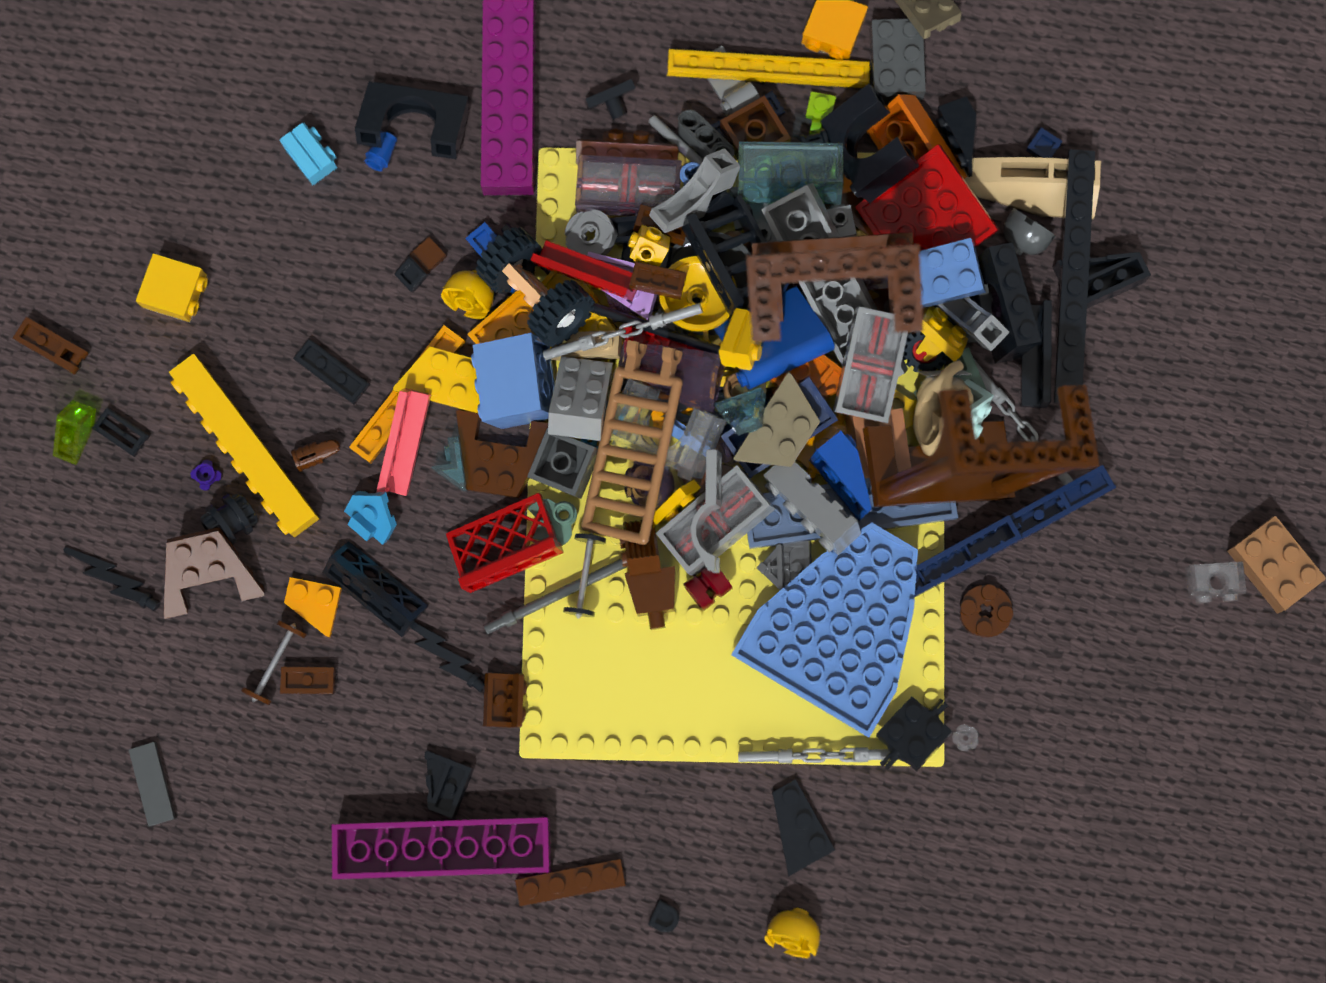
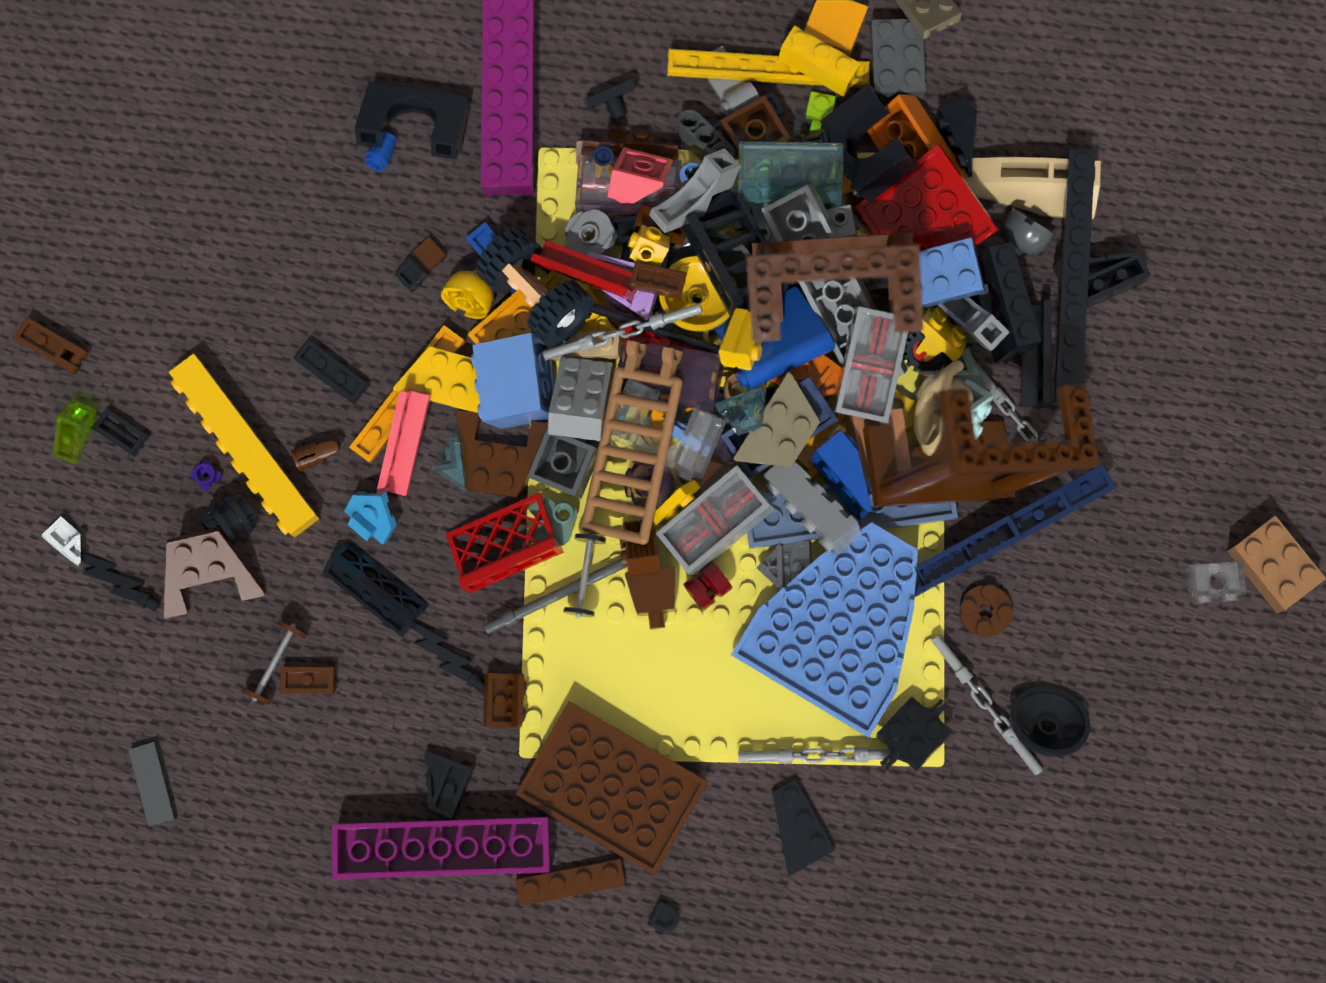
(64, 539): none -> white slope
(172, 288): yellow piece -> none
(308, 153): medium azure brick -> none
(314, 603): light orange wing -> none
(602, 159): none -> dark blue piece
(611, 788): none -> reddish brown plate
(637, 175): none -> coral slope
(666, 132): light grey bar -> none
(712, 503): light grey piece -> none
(794, 932): yellow cylinder -> none
(819, 61): none -> yellow brick
(965, 677): none -> light grey piece
(972, 740): clear plate -> none
(1044, 144): dark blue plate -> none
(1050, 710): none -> black dish

